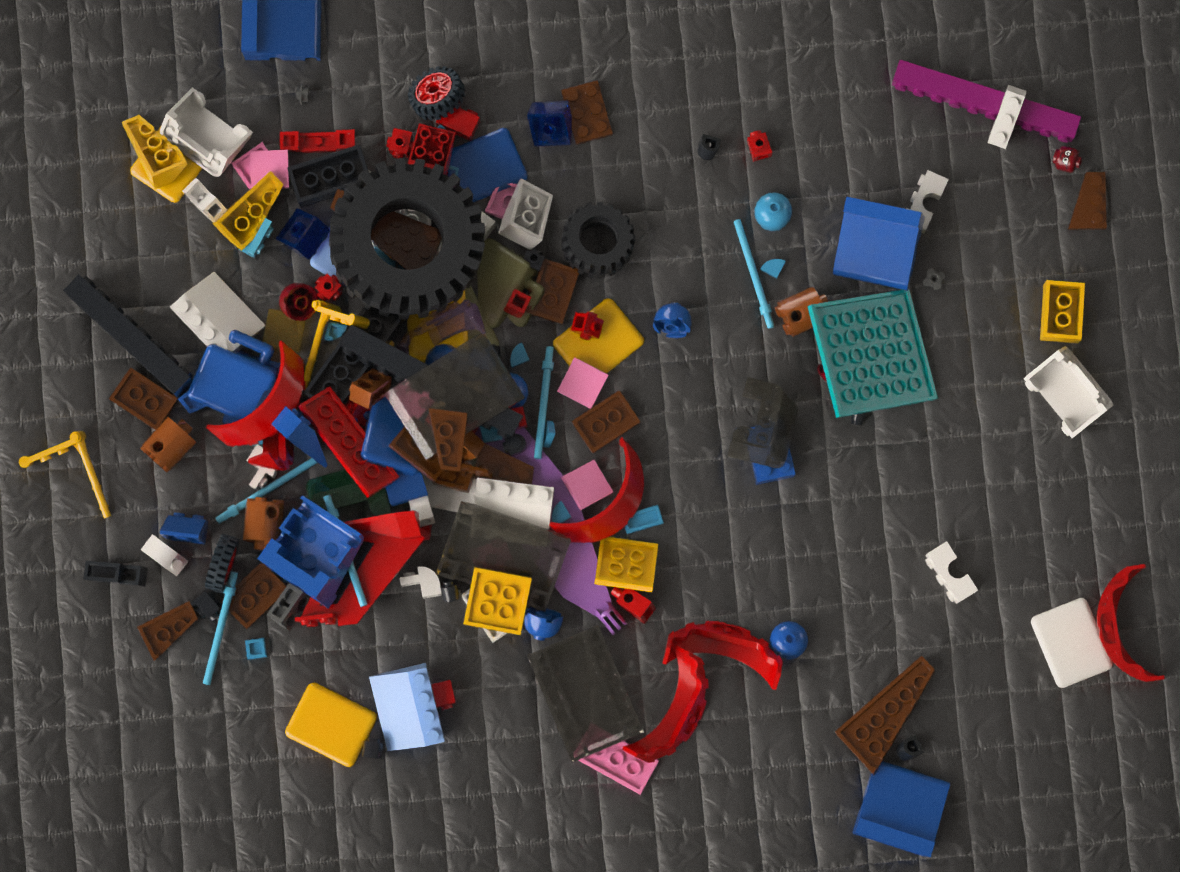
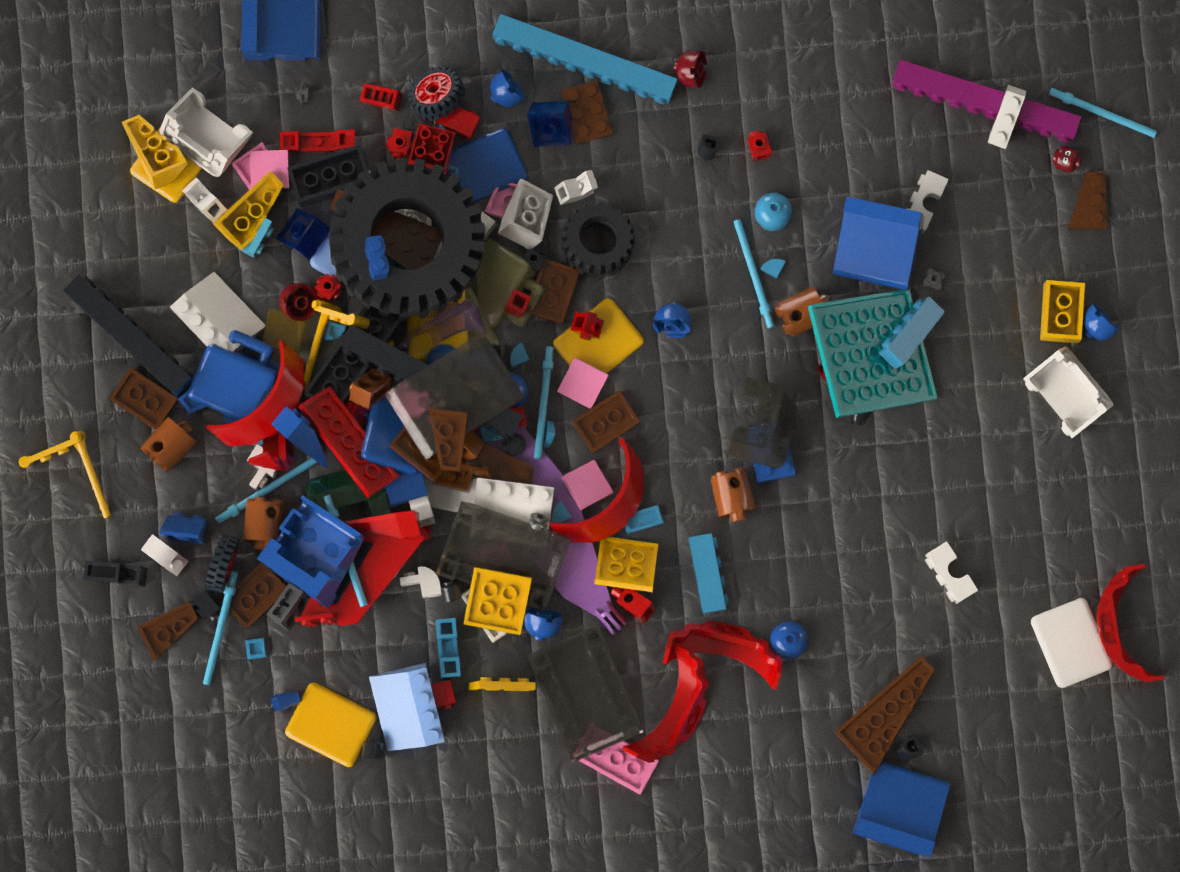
(284, 700): none -> blue cone
(376, 255): none -> blue brick
(396, 94): none -> red slope
(447, 648): none -> dark azure arch
(504, 683): none -> yellow wing
(505, 90): none -> blue cylinder
(538, 521): none -> dark grey plate
(576, 188): none -> white brick
(584, 59): none -> dark azure brick
(690, 68): none -> dark red cylinder
(707, 573): none -> dark azure brick
(733, 500): none -> dark orange cylinder
(911, 332): none -> dark azure brick
(1068, 98): none -> medium azure bar
(1098, 324): none -> blue cylinder

